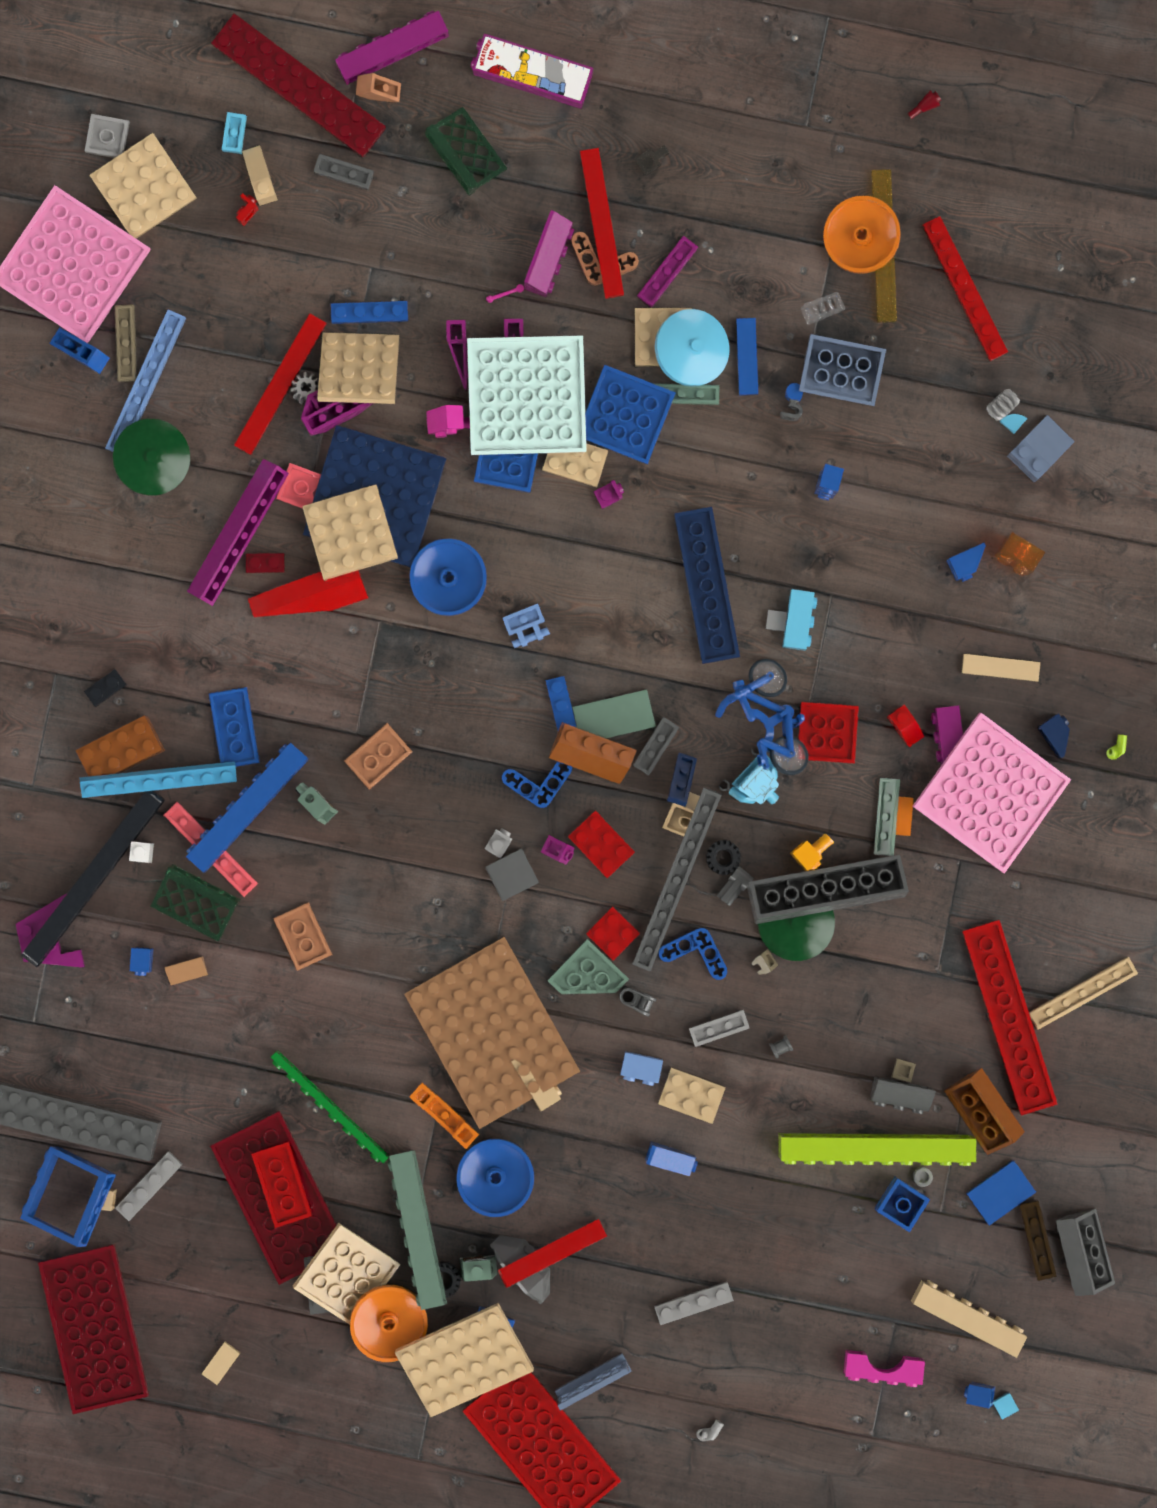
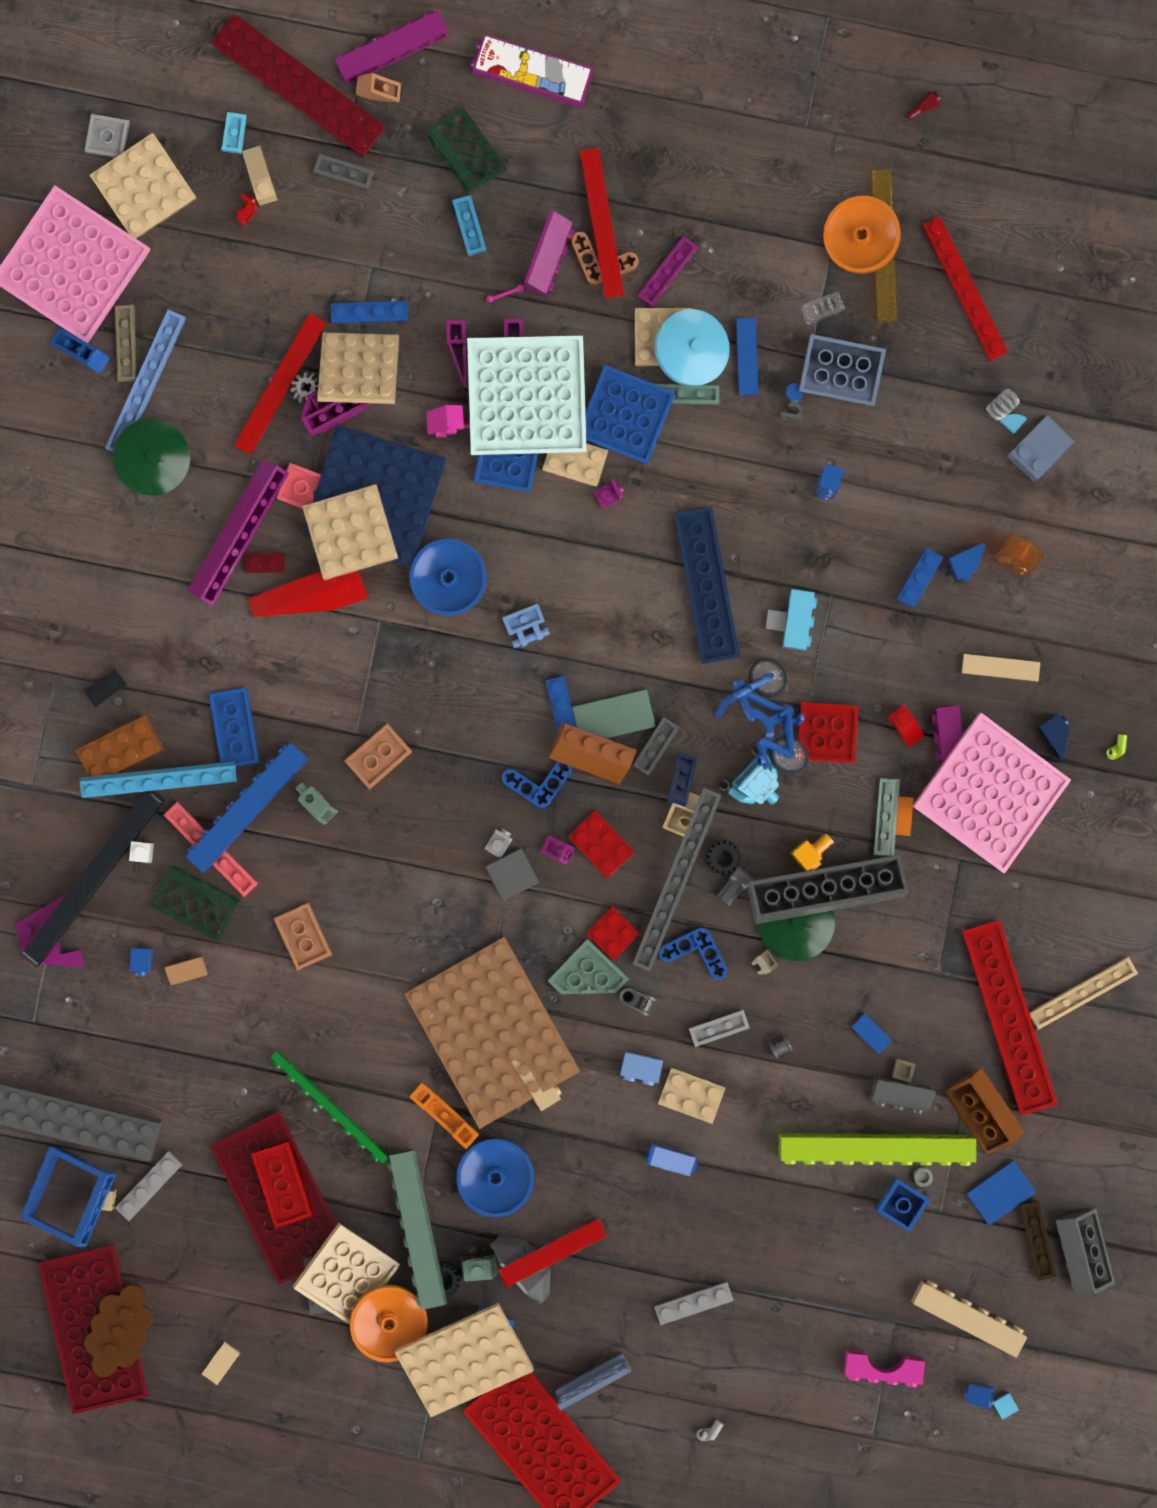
(118, 1330): none -> reddish brown plate
(469, 225): none -> dark azure plate
(871, 1033): none -> blue tile
(919, 578): none -> blue brick

